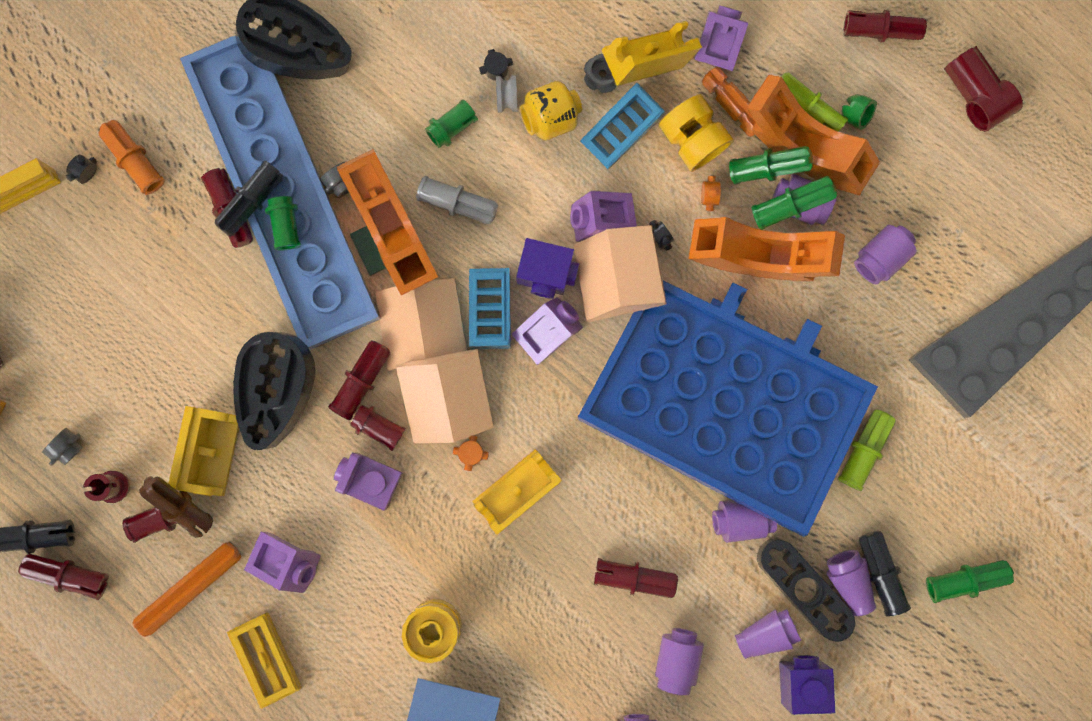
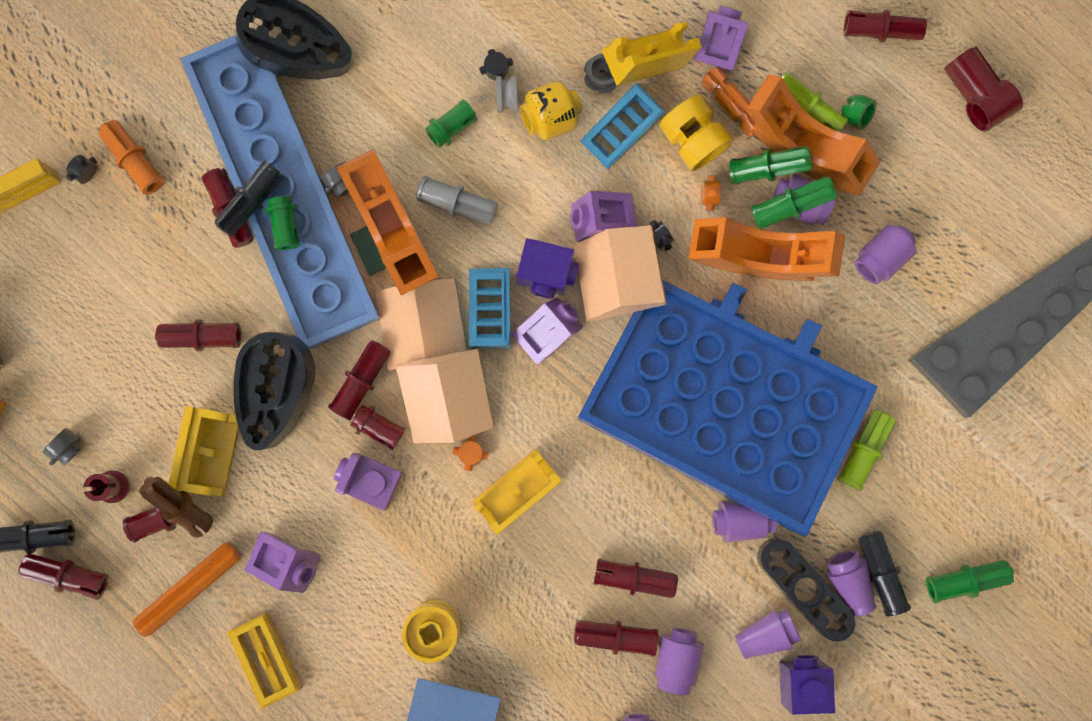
(198, 335): none -> dark red axle
(616, 637): none -> dark red axle

